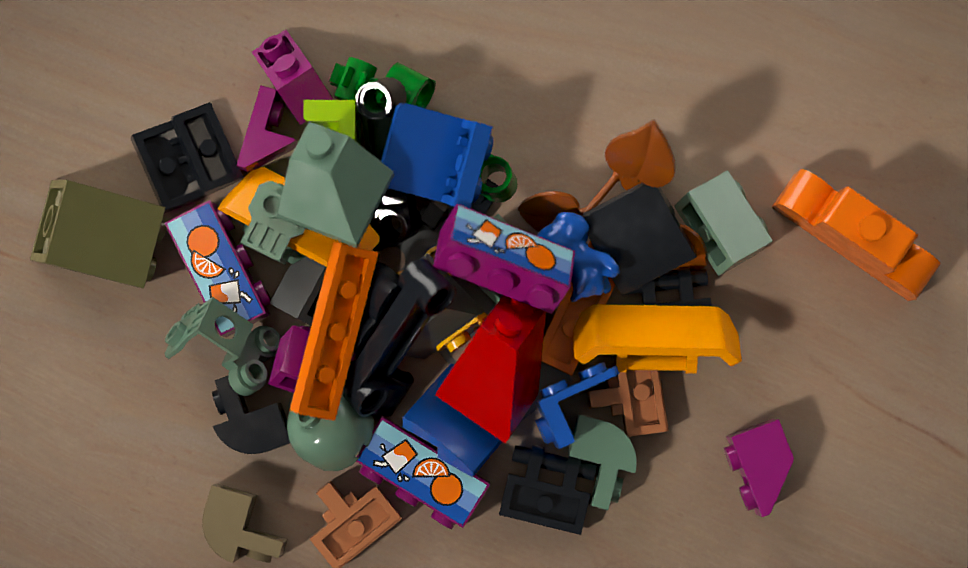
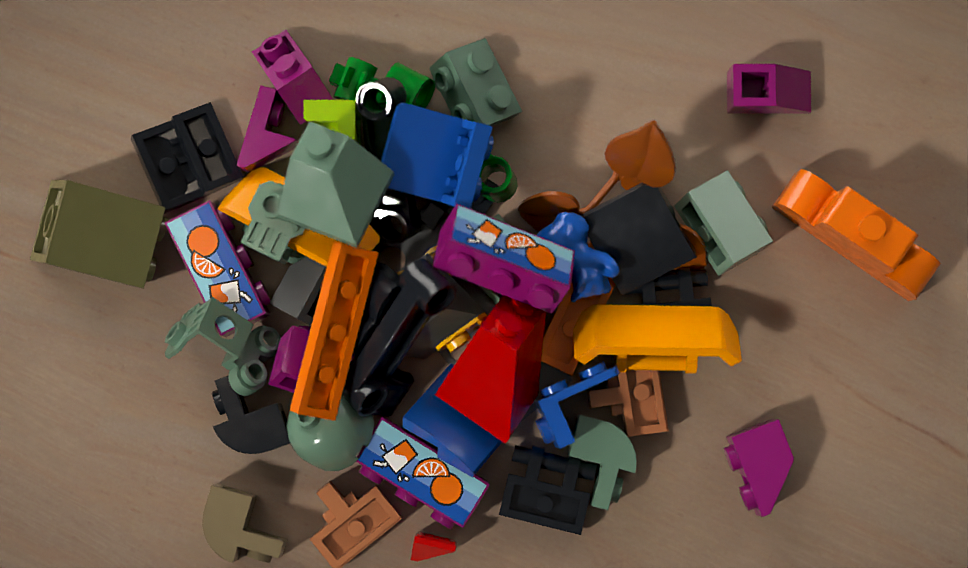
(430, 546): none -> red slope
(475, 85): none -> sand green bracket
(768, 89): none -> magenta slope

